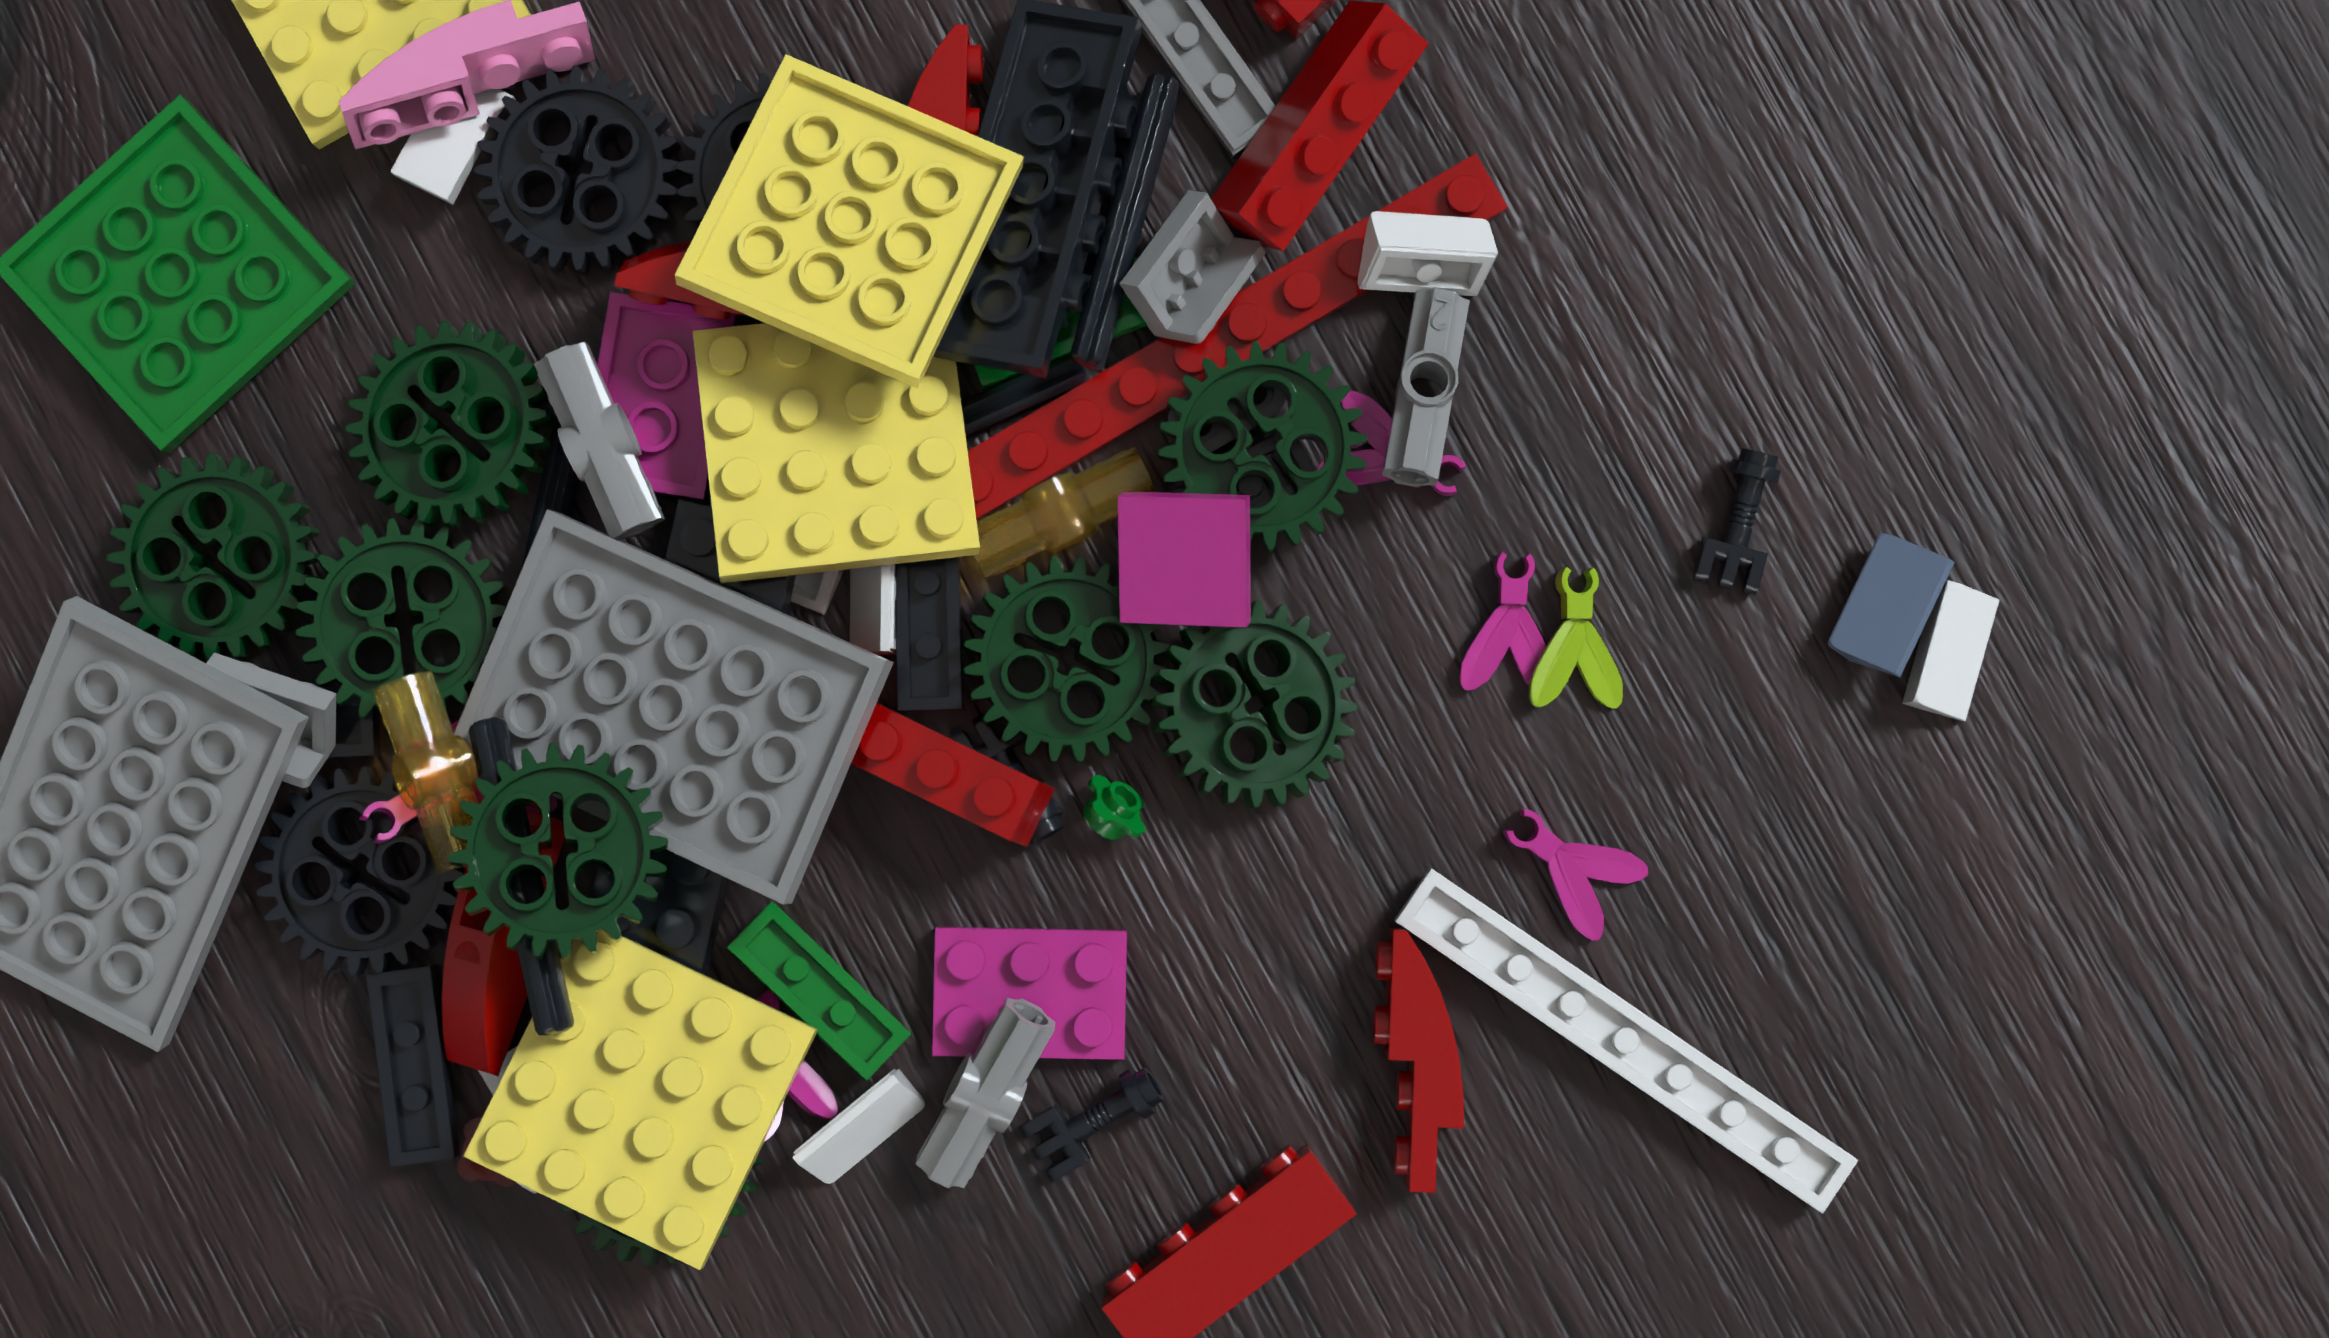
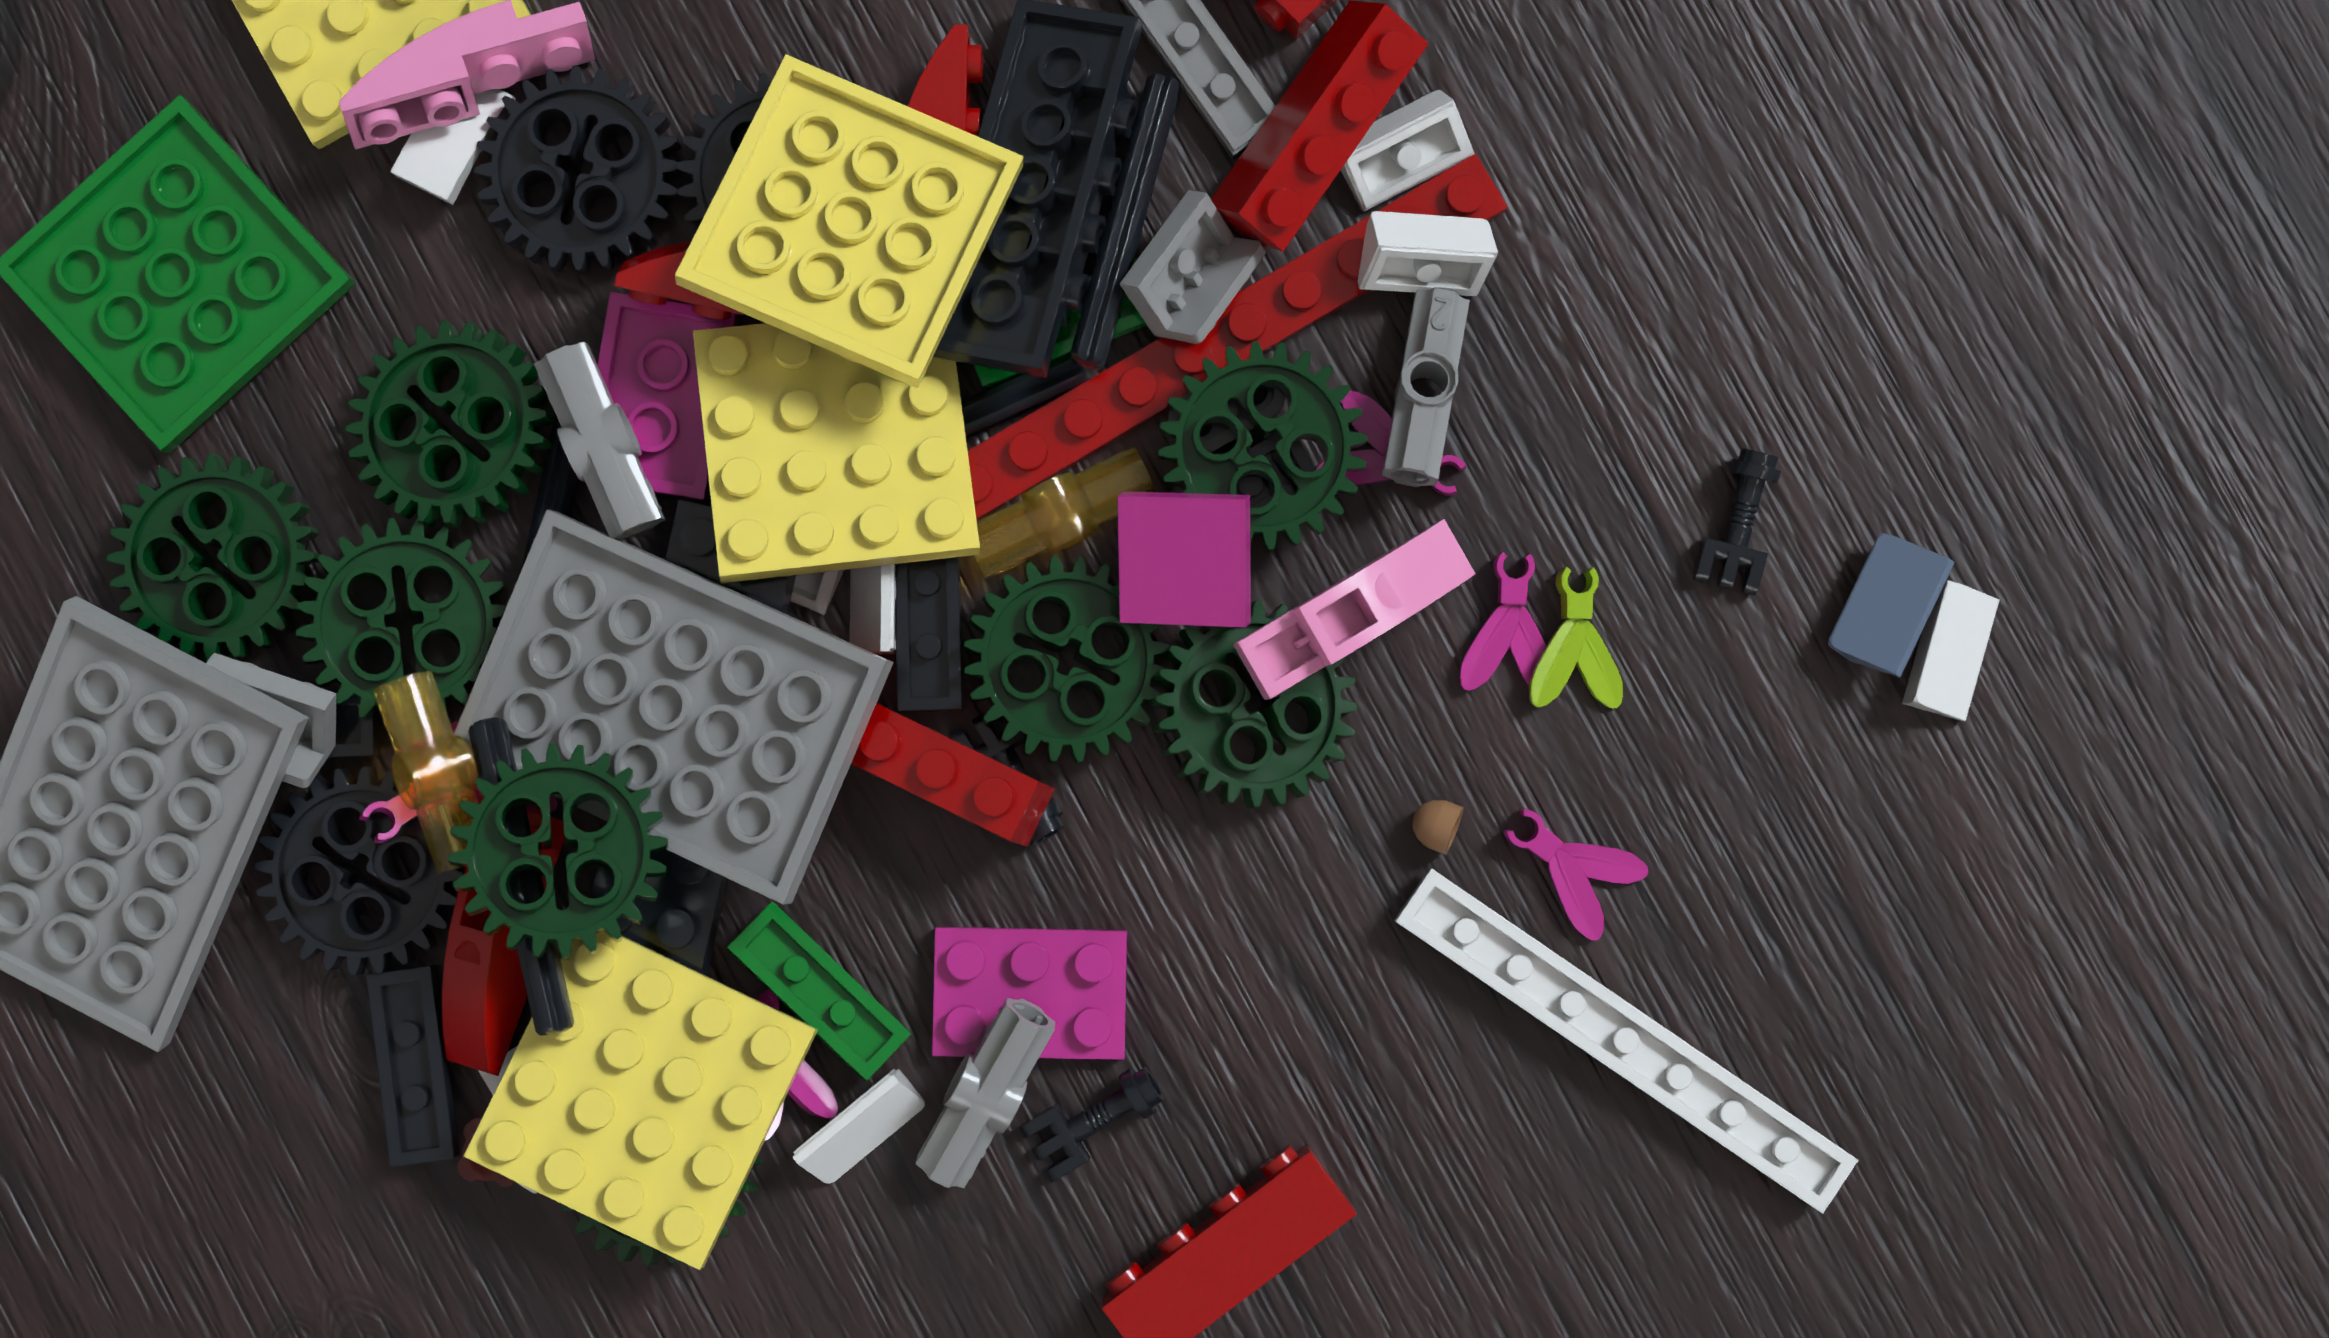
(1114, 809): green plate -> none
(1354, 610): none -> bright pink slope
(1407, 149): none -> white slope
(1419, 1031): red slope -> none
(1437, 824): none -> medium nougat hinge

